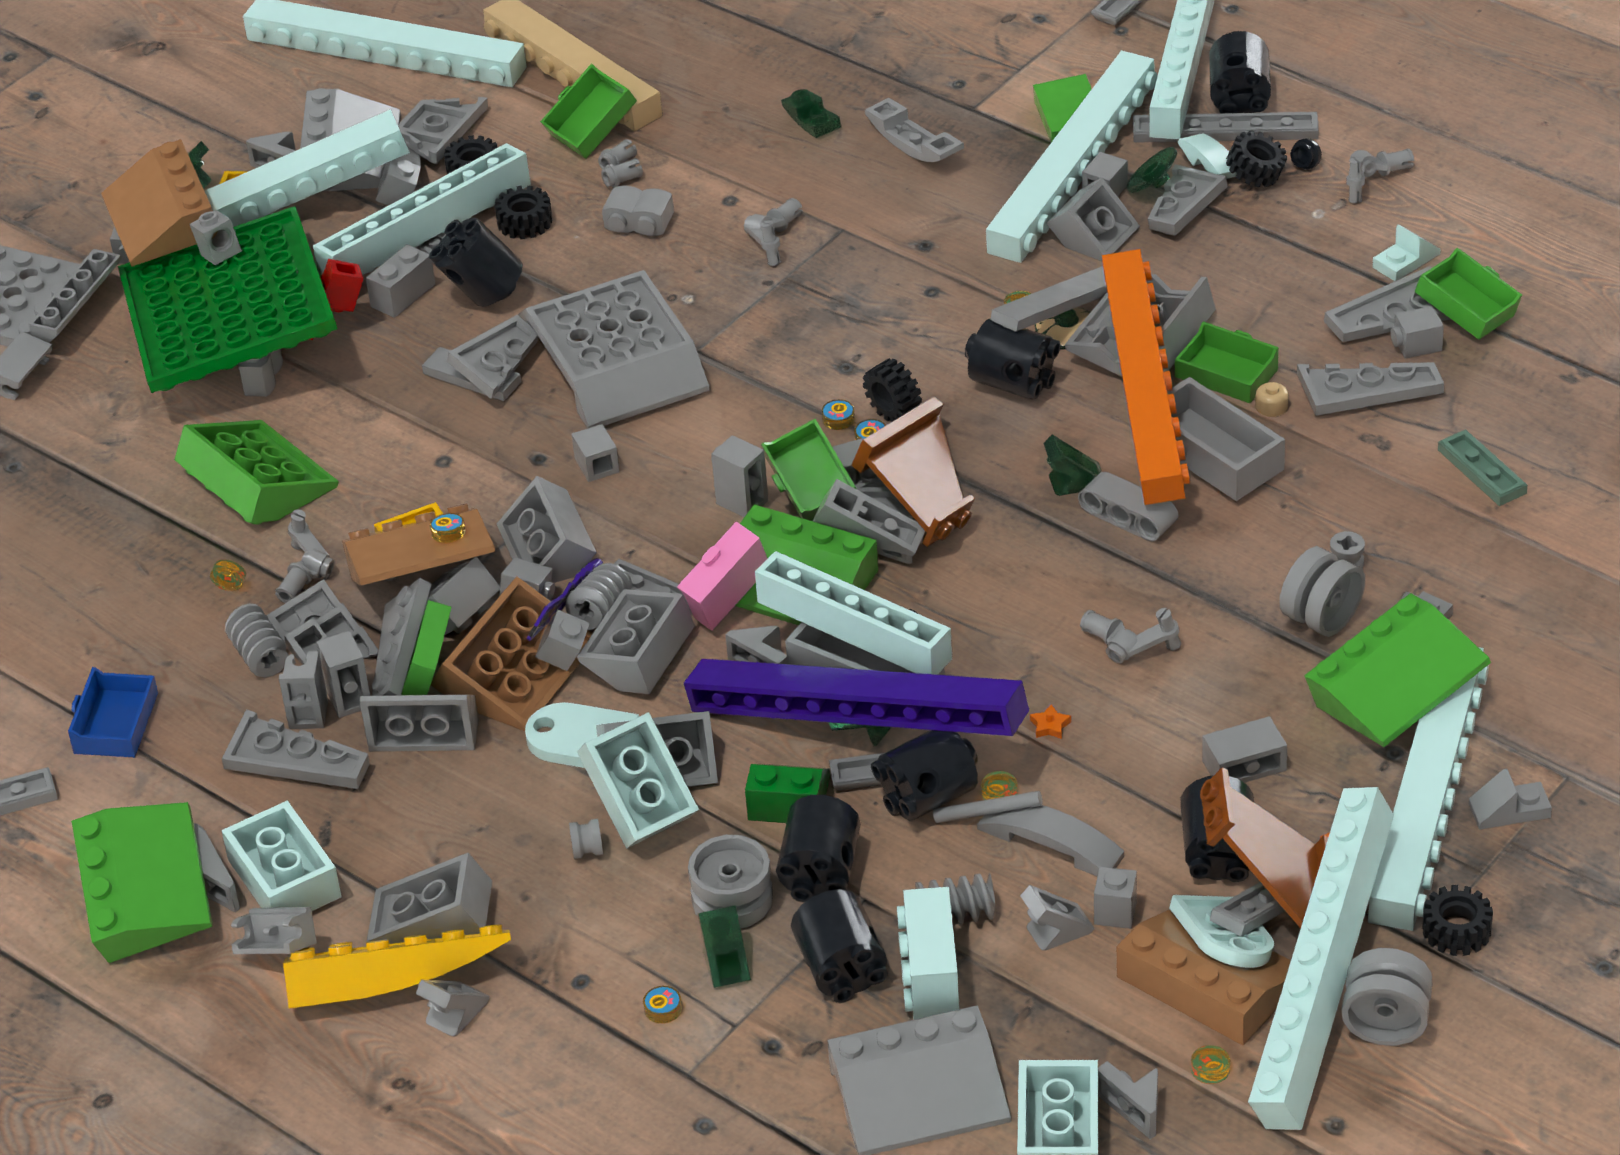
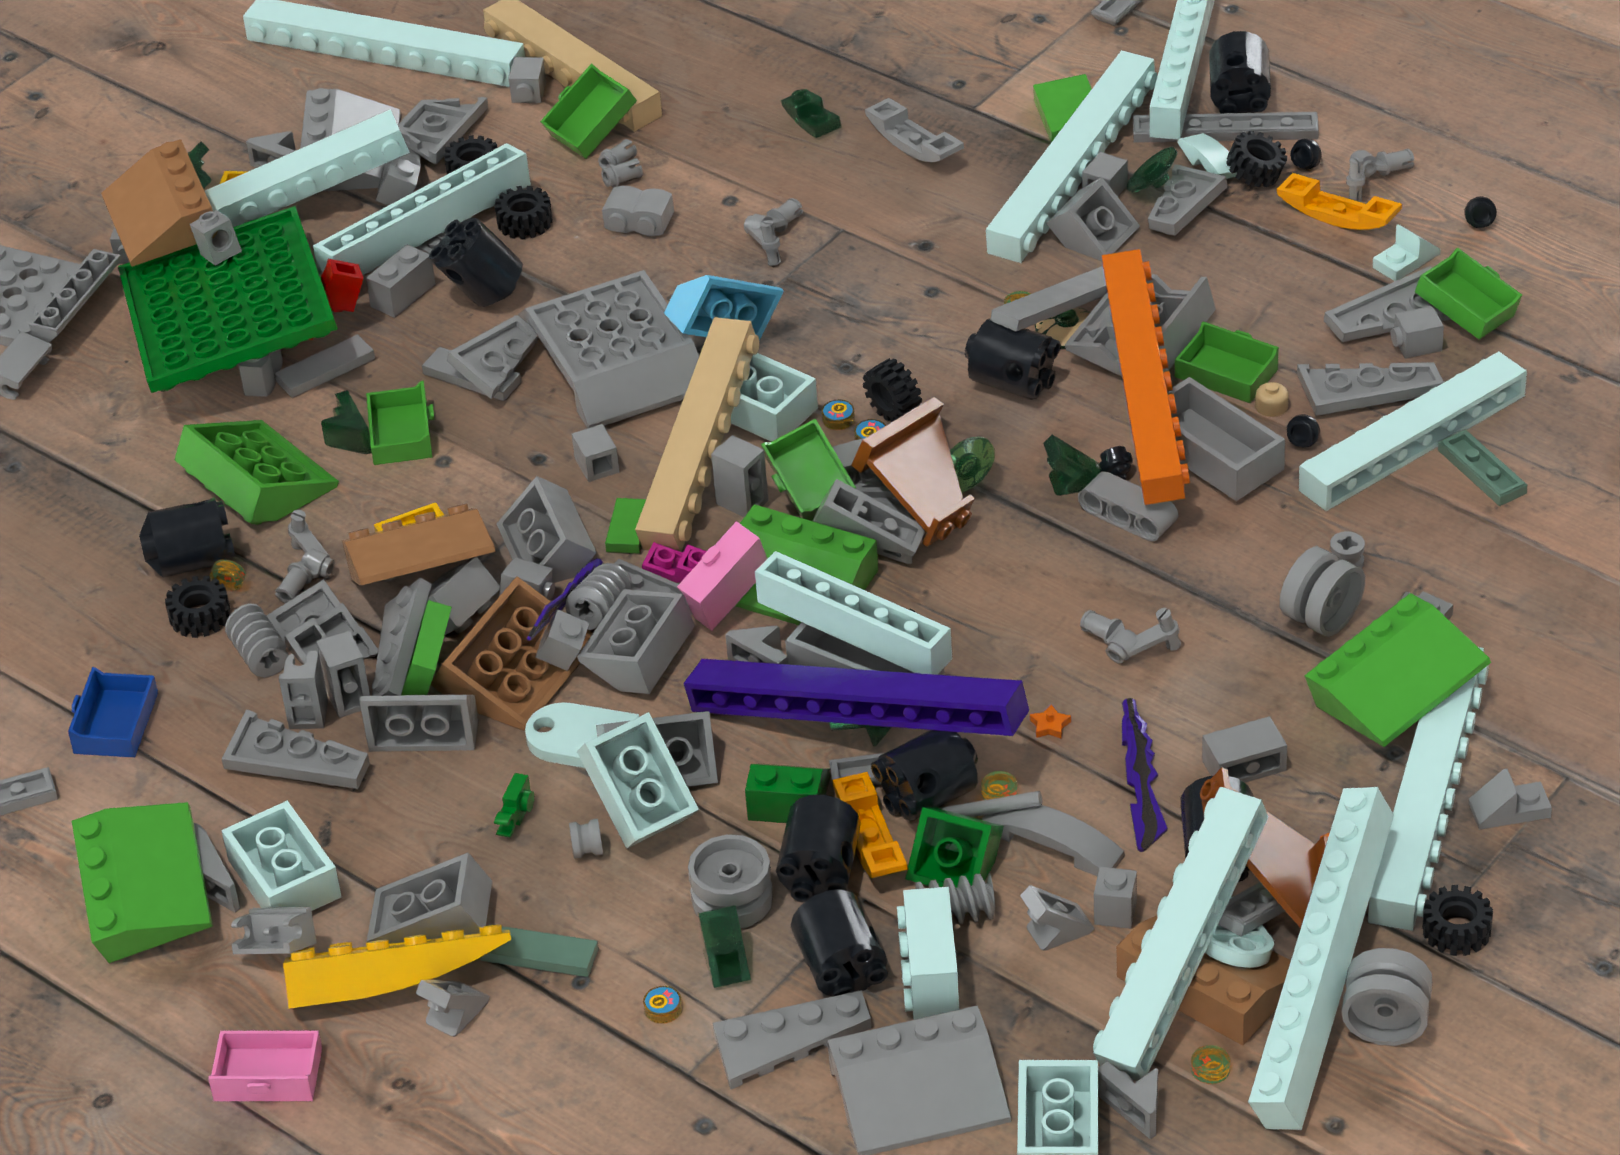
(186, 537): none -> black cylinder
(194, 593): none -> black tyre
(265, 1066): none -> bright pink container
(324, 366): none -> light grey tile
(347, 427): none -> clear green slope
(400, 424): none -> bright green container
(447, 527): tile -> none
(516, 802): none -> green plate
(527, 80): none -> light grey brick
(546, 952): none -> sand green tile
(621, 532): none -> bright green tile
(672, 563): none -> dark pink slope
(696, 433): none -> tan brick
(709, 296): none -> medium azure slope
(767, 1038): none -> light grey wing
(774, 399): none -> light aqua brick
(874, 844): none -> light orange slope
(952, 847): none -> green slope
(972, 461): none -> clear green dish
(1116, 461): none -> black plate
(1146, 814): none -> dark purple sword
(1180, 933): none -> light aqua brick
(1303, 430): none -> black plate
(1305, 195): none -> light orange slope
(1411, 431): none -> light aqua brick
(1480, 212): none -> black plate

